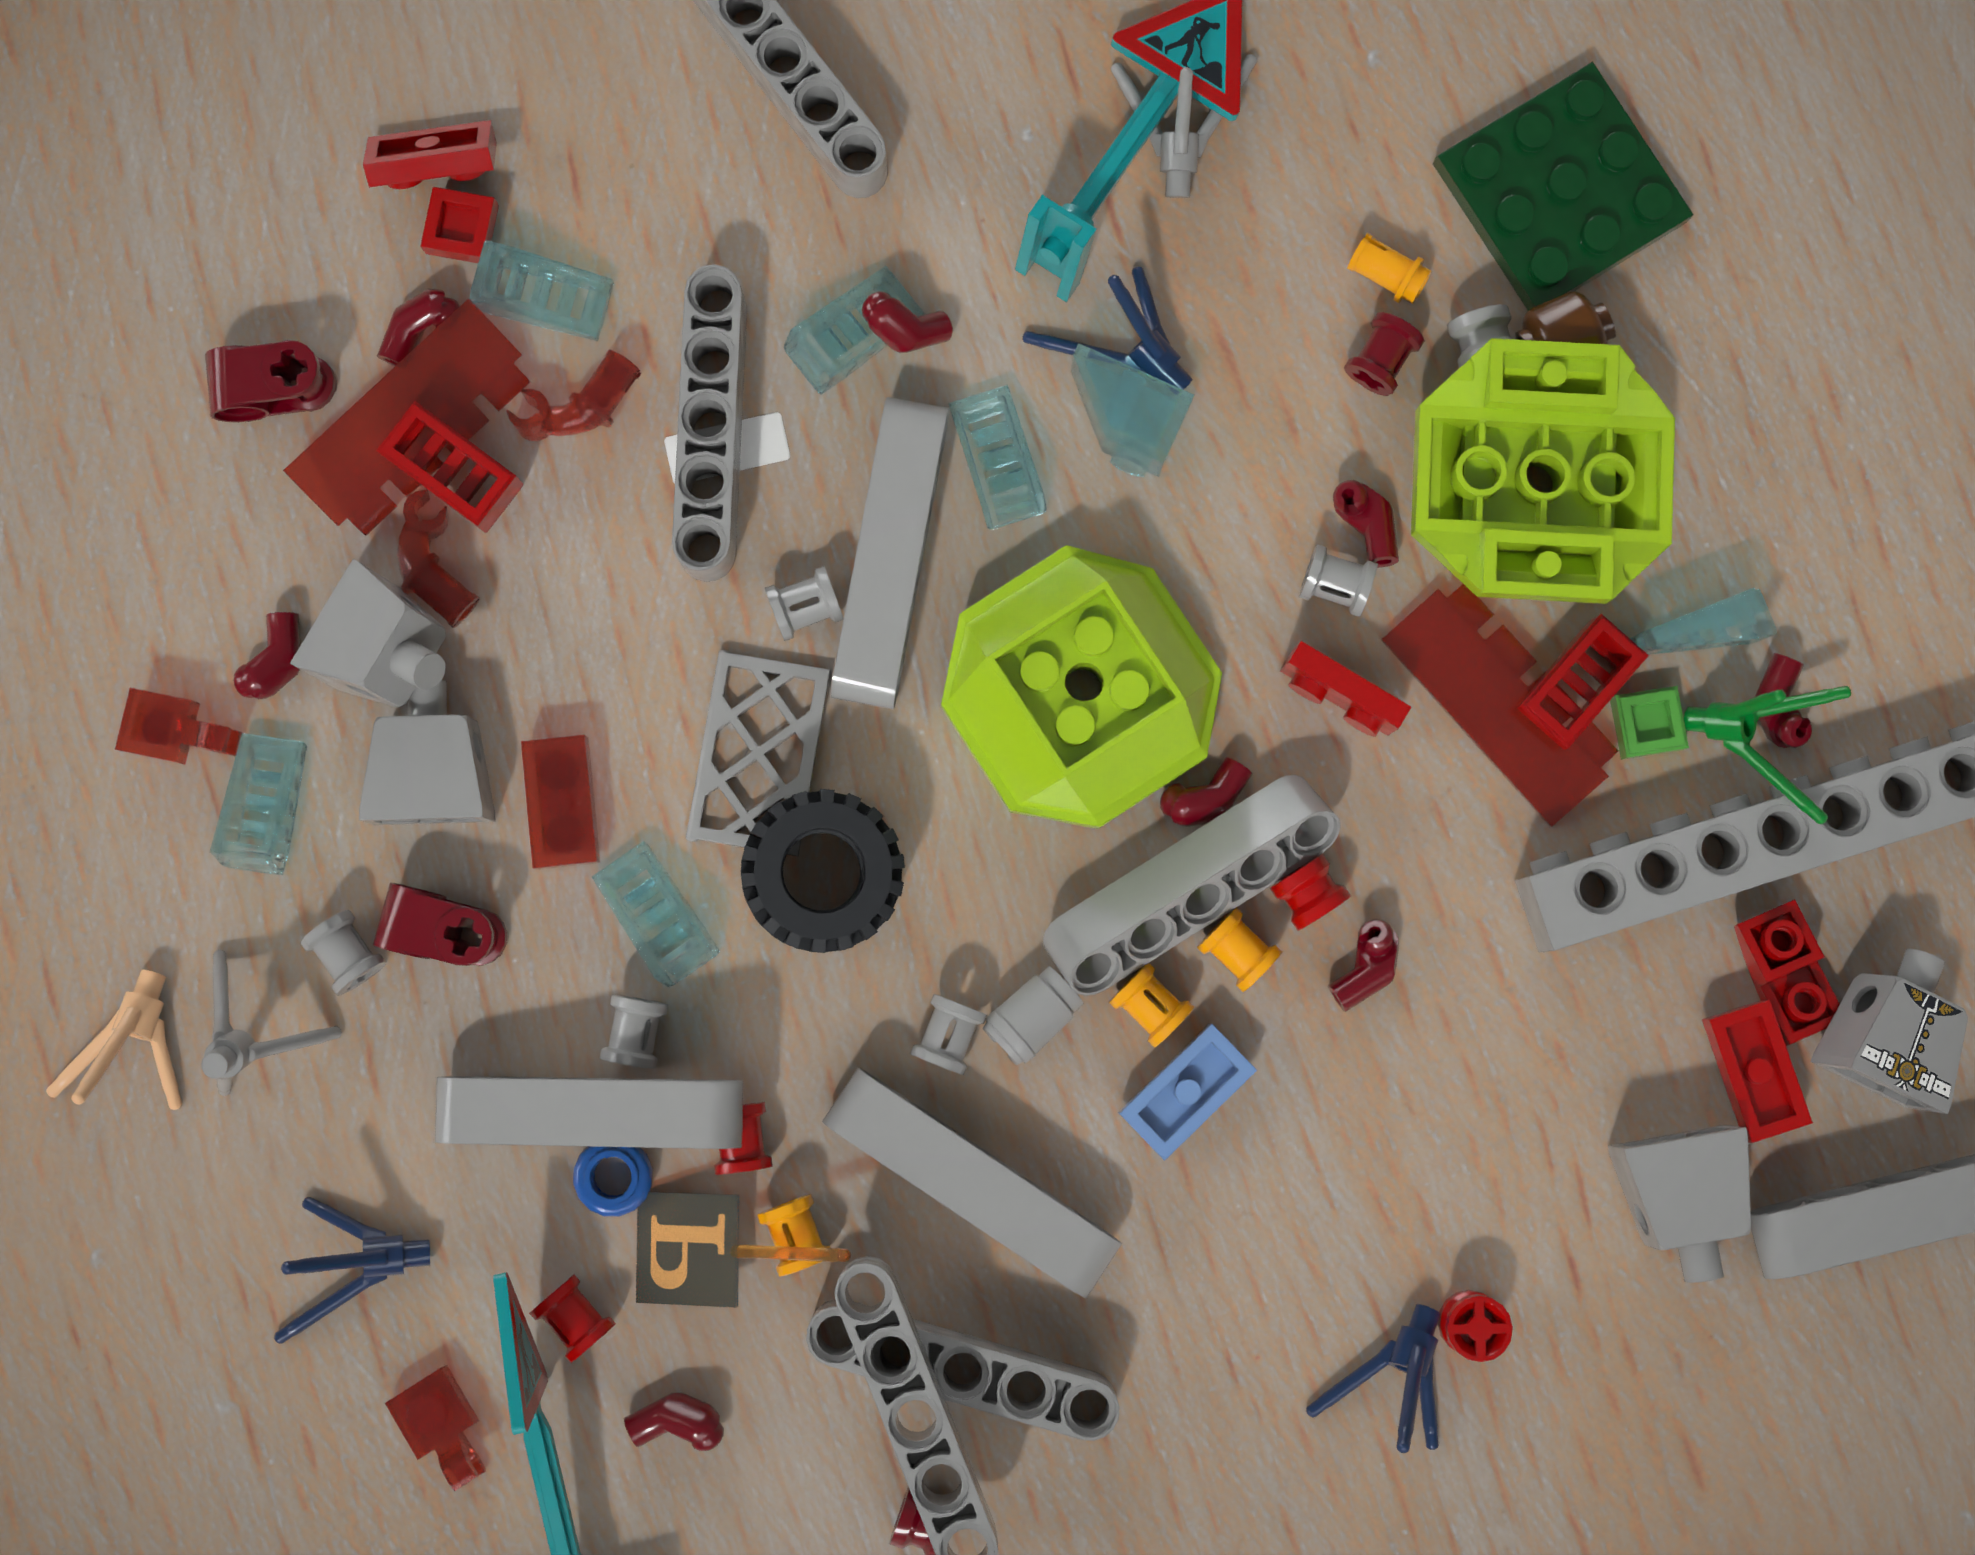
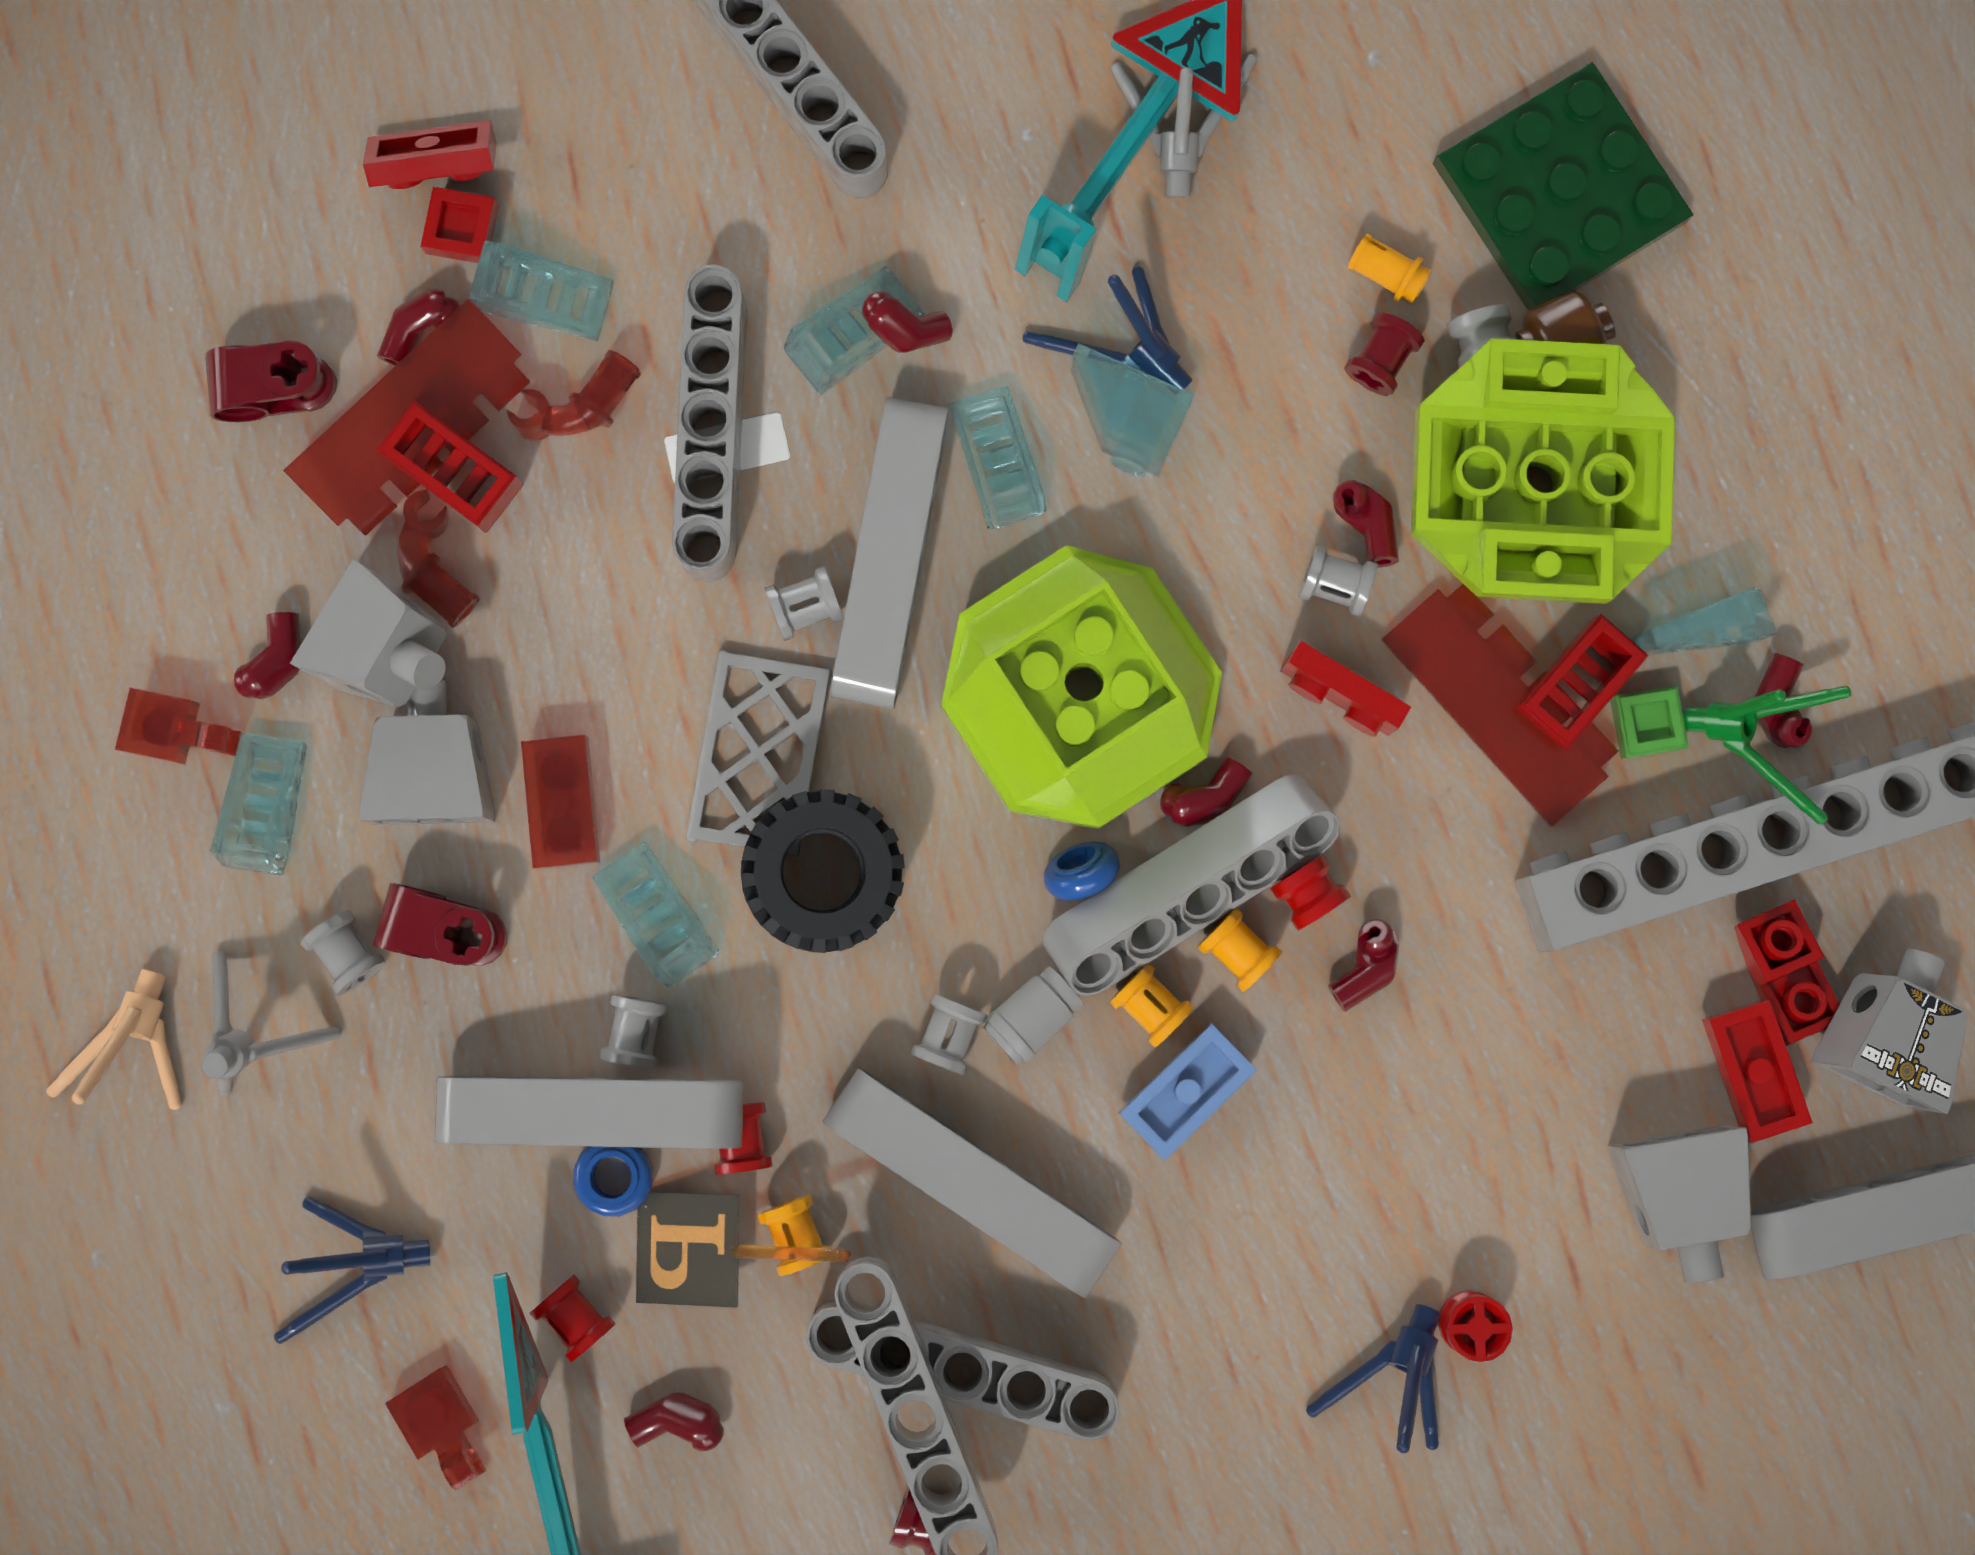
(1081, 871): none -> blue piece

